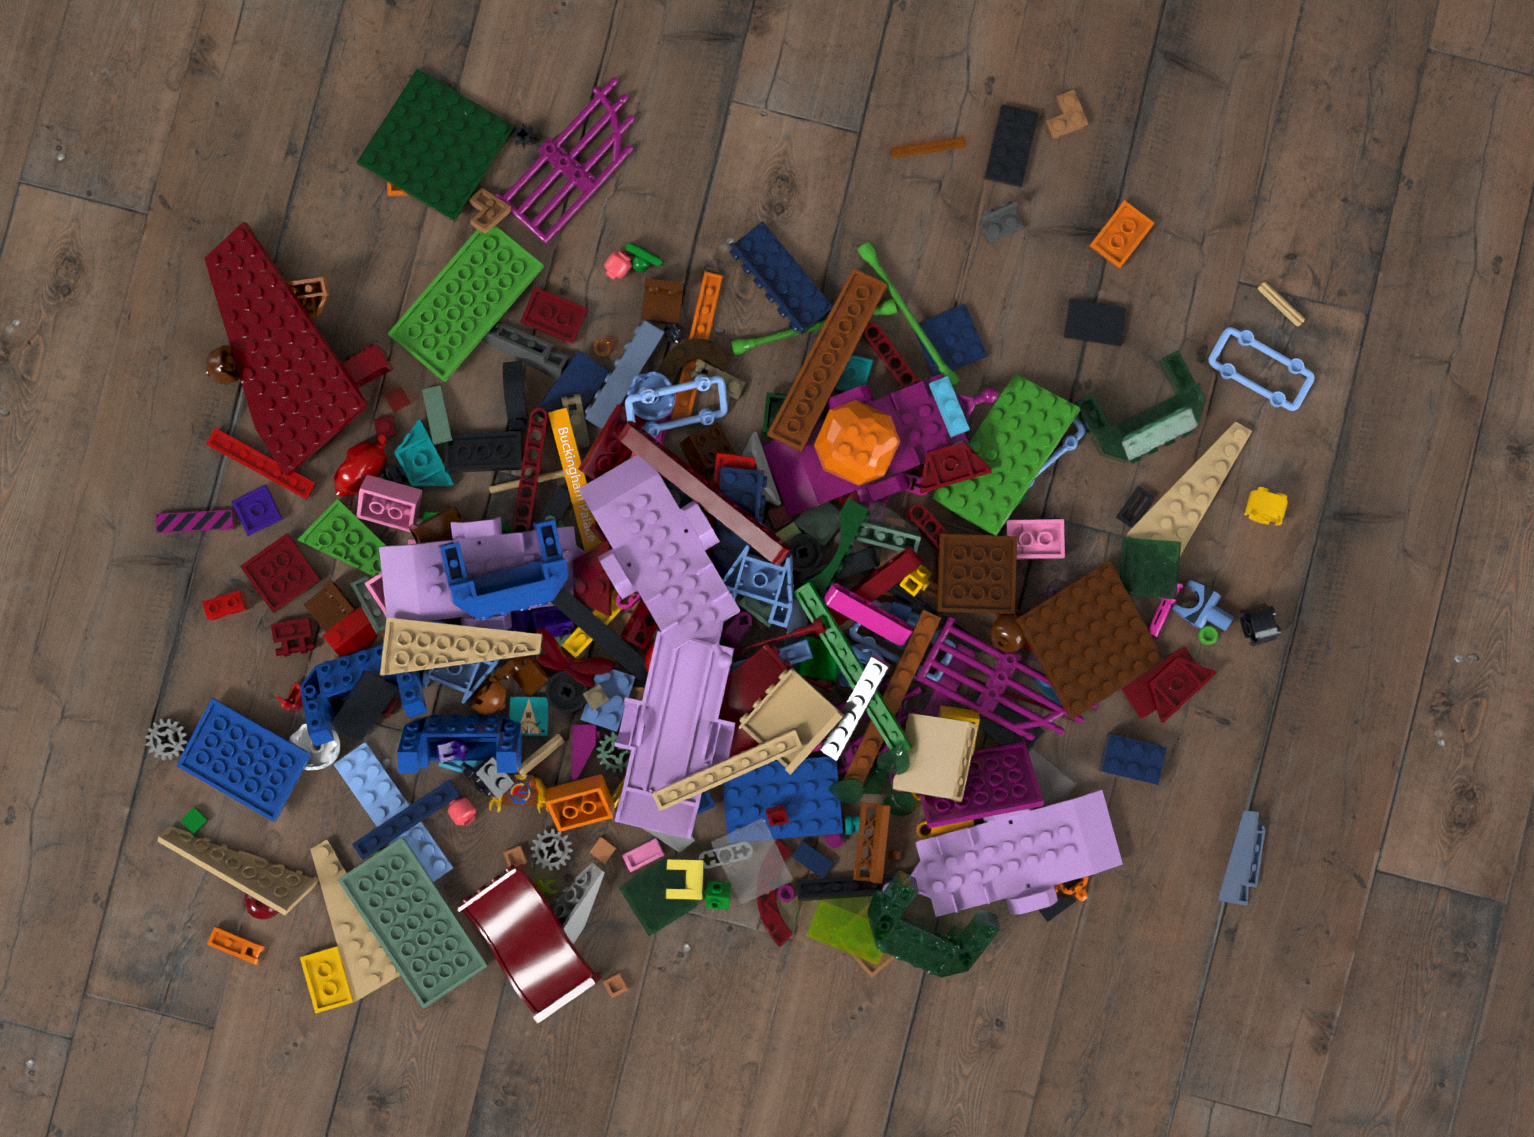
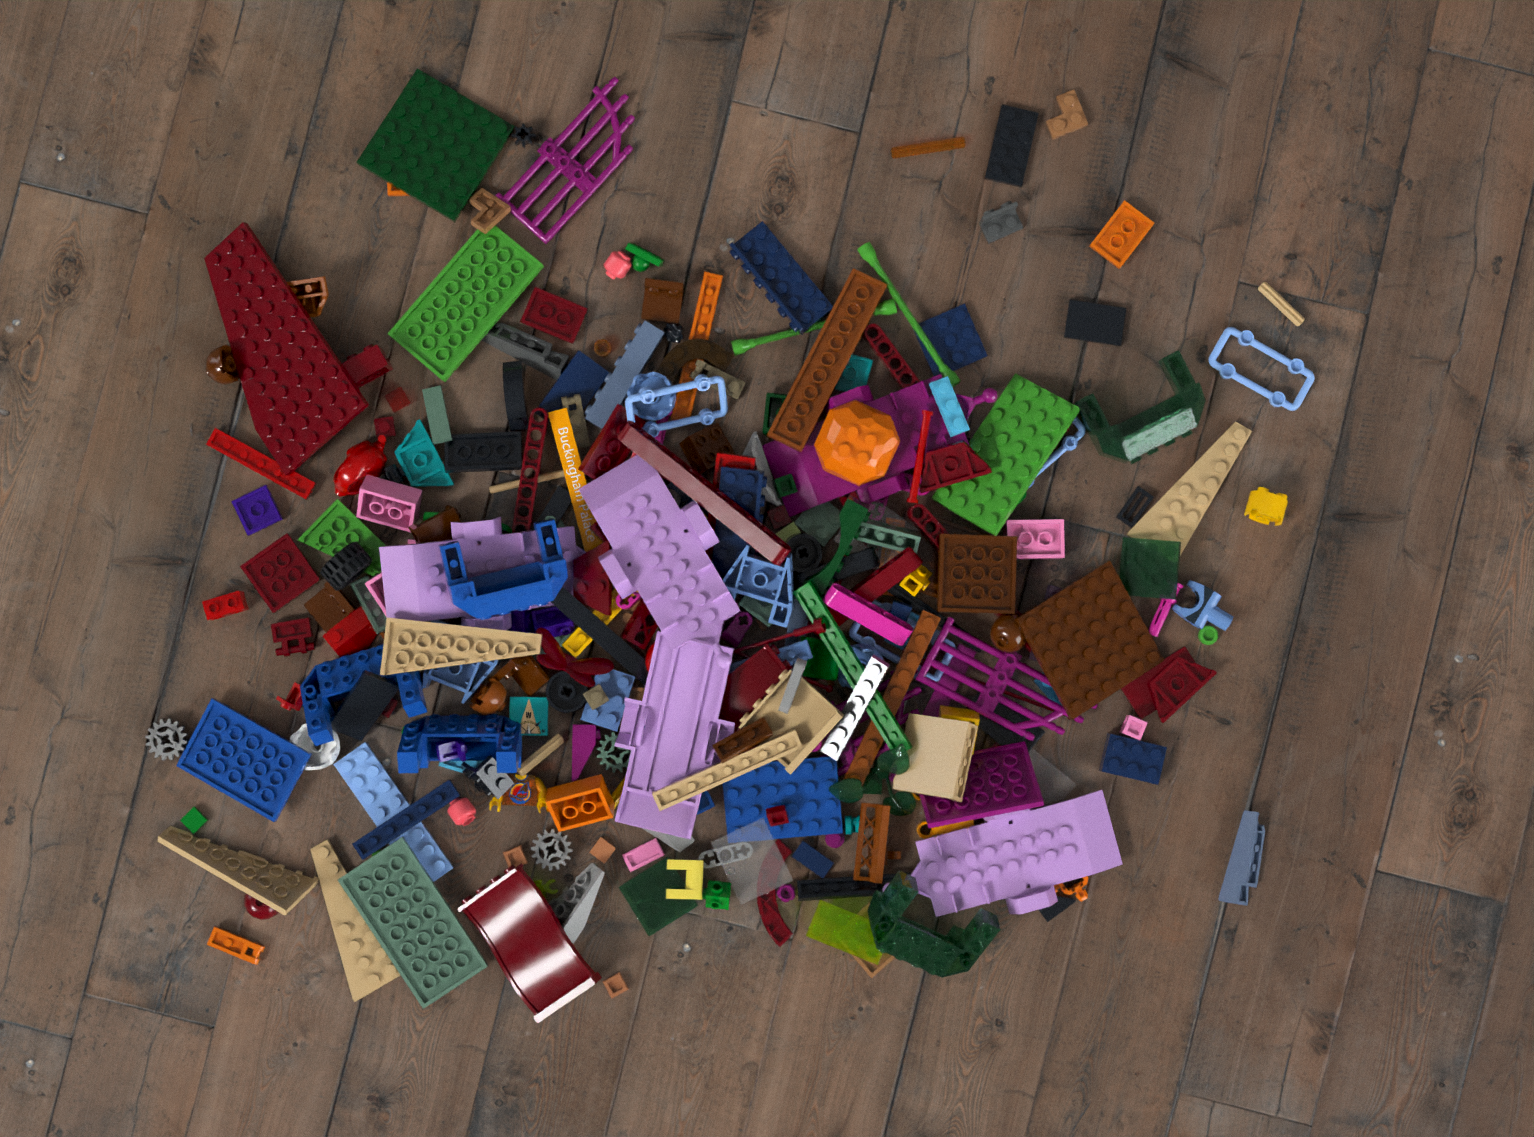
(195, 521): tile -> none
(326, 979): yellow plate -> none
(346, 566): none -> black tyre
(742, 740): none -> reddish brown plate
(784, 485): none -> dark green plate
(792, 685): none -> light grey beam
(920, 456): none -> red bar
(1133, 727): none -> bright pink brick
(1259, 624): black brick -> none

